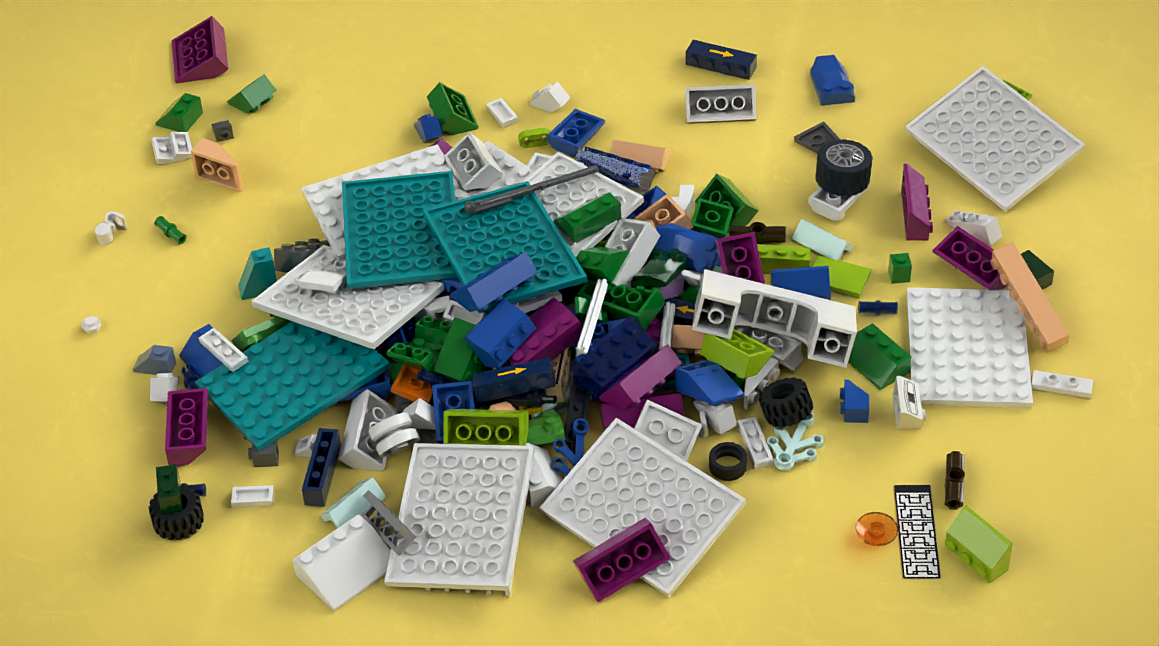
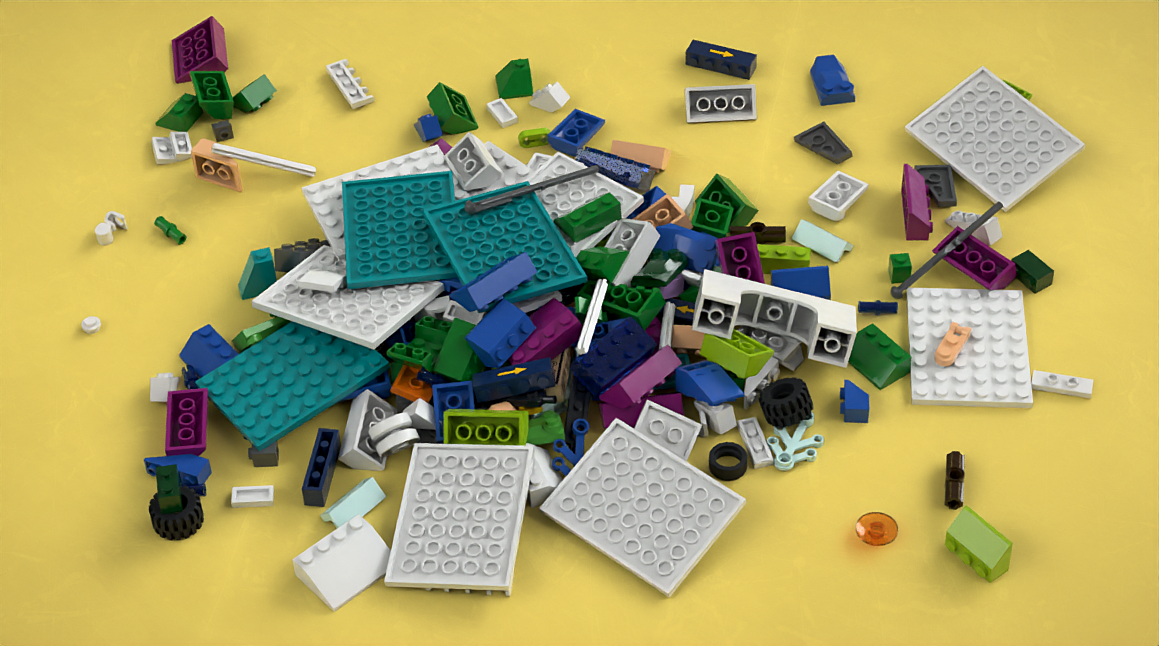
(156, 360): sand blue slope -> none
(191, 468): none -> blue slope
(213, 93): none -> green slope
(223, 349): white tile -> none
(262, 159): none -> white axle
(305, 446): white slope -> none
(348, 85): none -> white hinge
(391, 522): light grey fence -> none
(515, 80): none -> green slope
(621, 559): magenta slope -> none
(843, 167): black wheel -> none
(845, 277): lime tile -> none
(896, 292): none -> dark grey bar
(907, 404): white slope -> none
(917, 532): sticker -> none
(940, 183): none -> dark grey wing
(951, 344): none -> light nougat plate
(1029, 297): light nougat brick -> none

